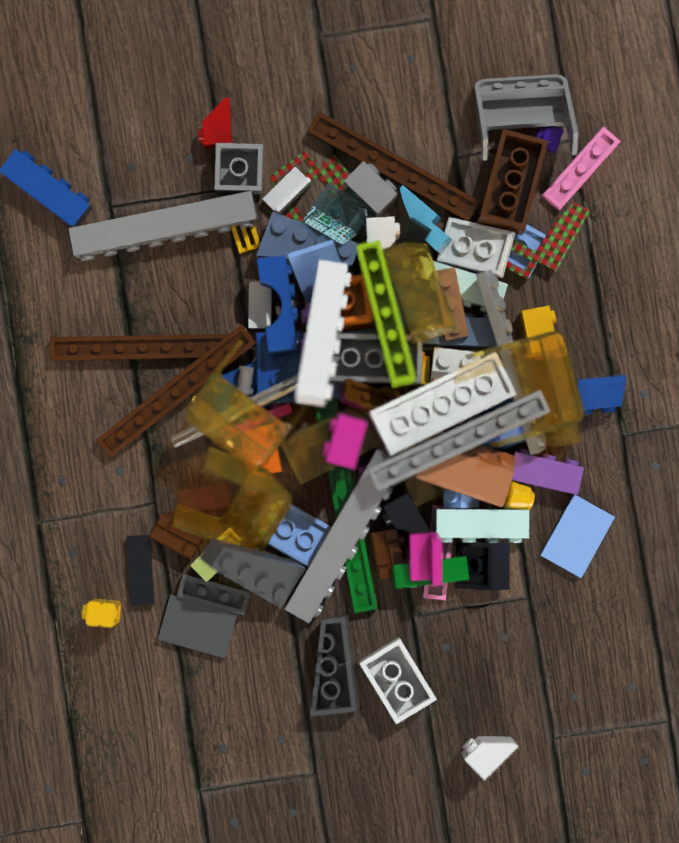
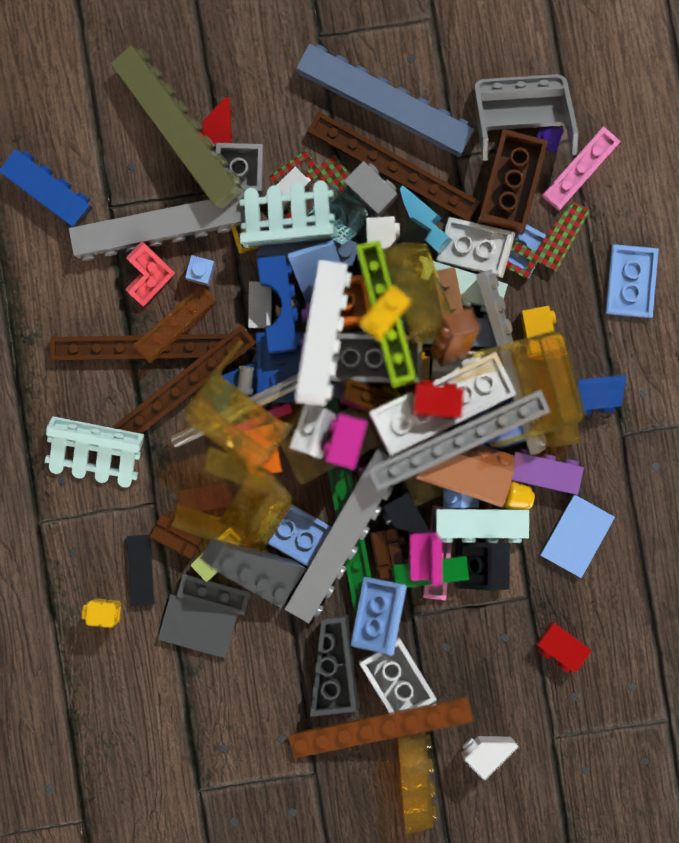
(96, 438): none -> light aqua fence
(152, 276): none -> coral plate
(175, 323): none -> clear orange tile
(177, 126): none -> olive brick
(200, 270): none -> light blue brick
(300, 231): none -> light aqua fence
(312, 430): none -> white panel
(378, 616): none -> light blue tile
(381, 727): none -> dark orange plate
(384, 100): none -> sand blue brick
(385, 313): none -> yellow brick
(416, 782): none -> clear yellow slope
(437, 401): none -> red brick
(455, 337): none -> dark orange brick
(563, 647): none -> red brick
(631, 281): none -> light blue tile

